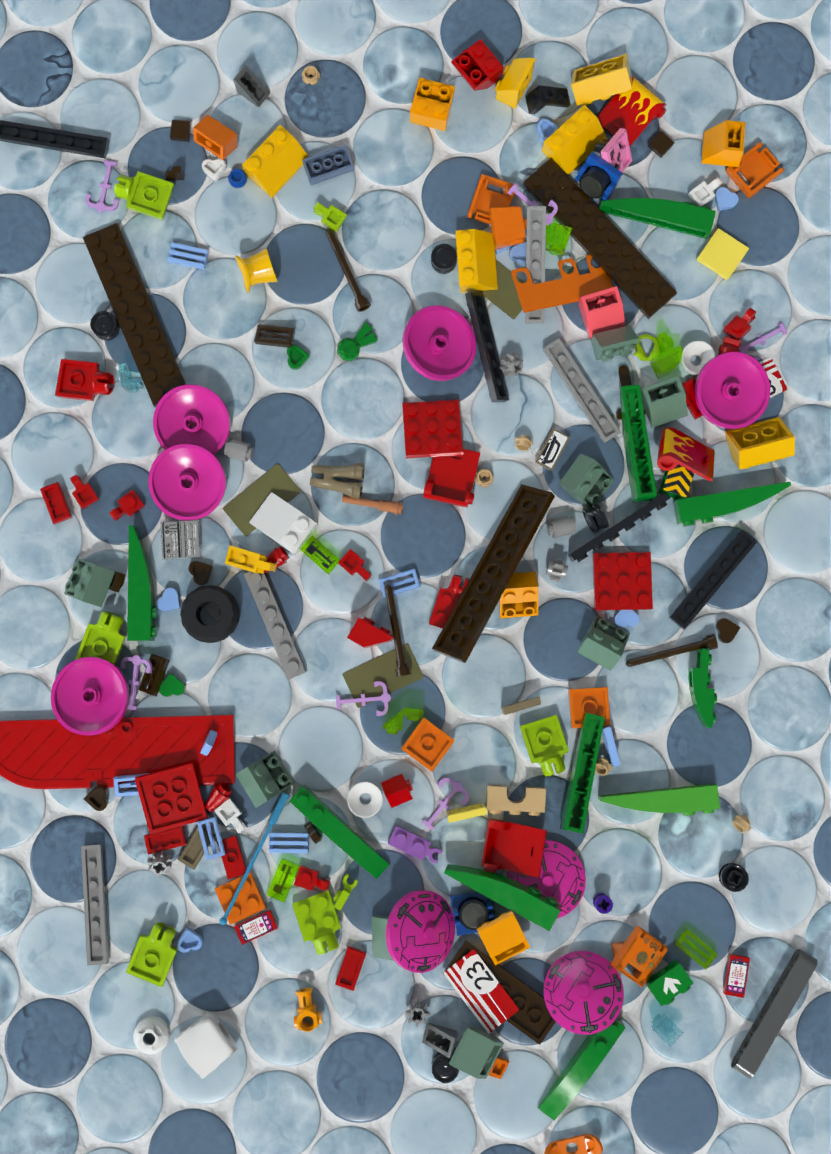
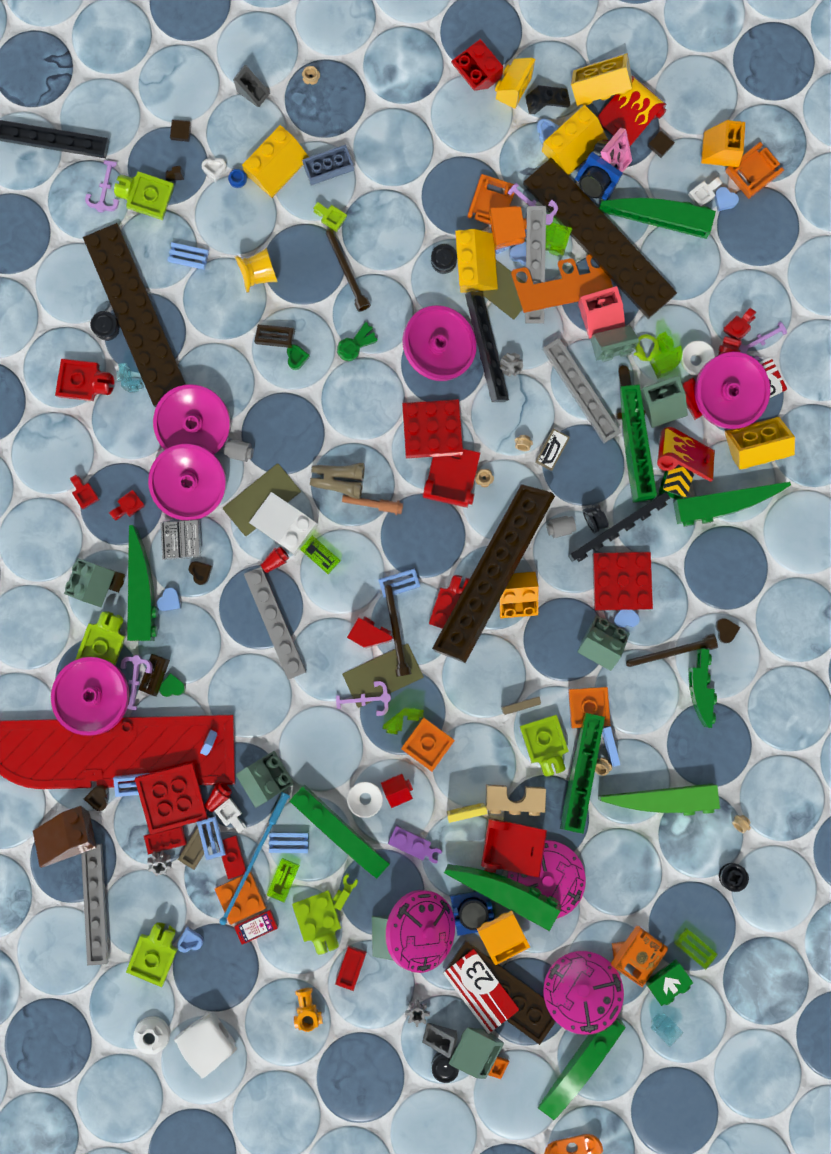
(56, 503): red plate -> none
(64, 836): none -> reddish brown slope
(192, 608): black tyre -> none
(215, 137): orange brick -> none
(248, 560): yellow hinge -> none
(308, 878): red plate -> none
(313, 833): dark brown tile -> none
(353, 563): red plate -> none
(432, 104): light orange slope -> none
(457, 786): lavender piece -> none
(556, 569): light grey gear -> none
(586, 481): sand green slope -> none
(607, 906): dark purple bush -> none
(712, 579): black plate -> none
(722, 254): light yellow tile -> none
(736, 975): tile -> none
(774, 1013): dark grey beam -> none

